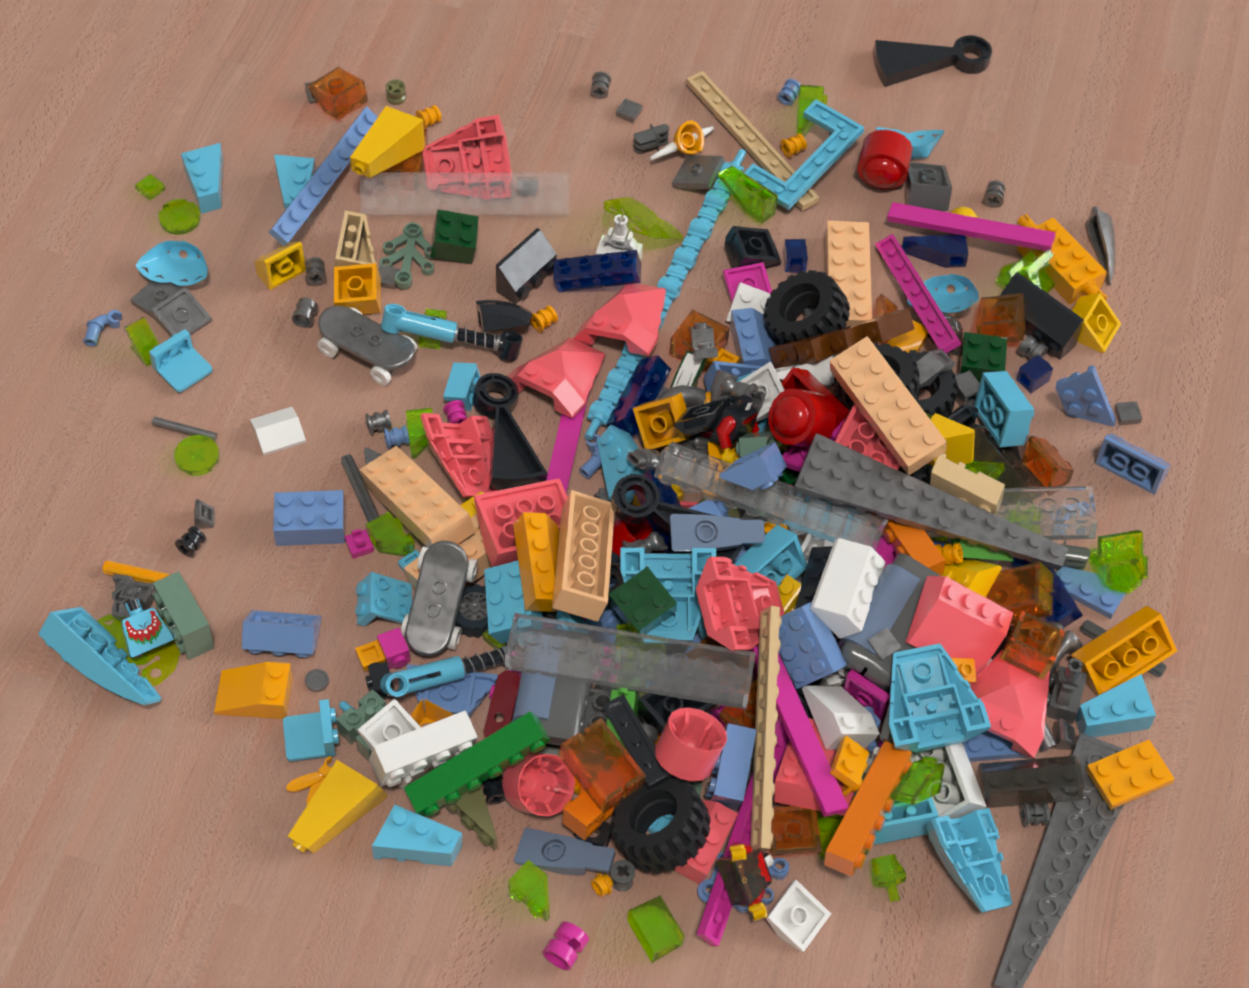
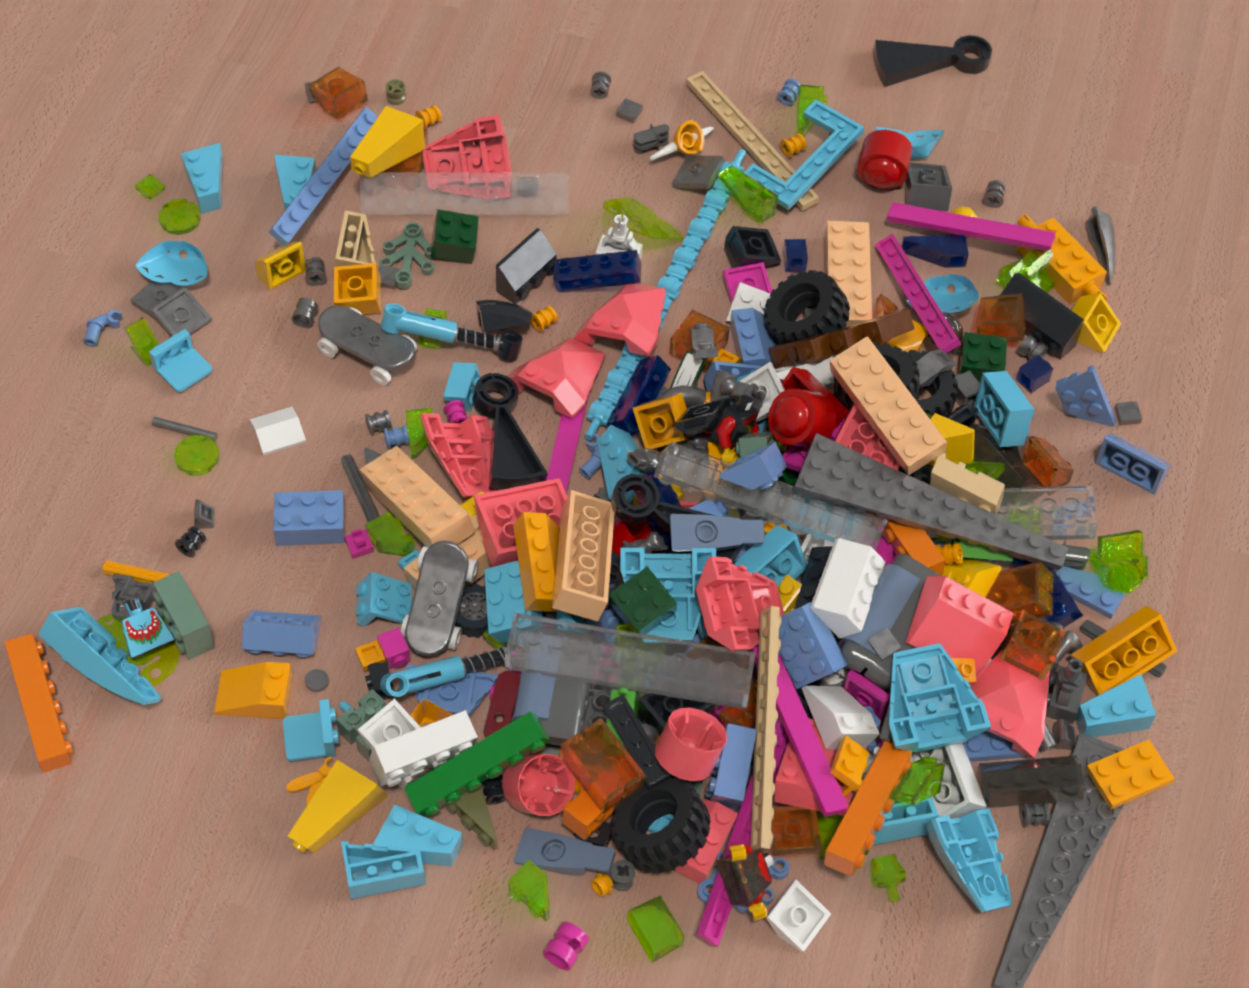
(38, 703): none -> orange brick
(381, 869): none -> medium azure wedge

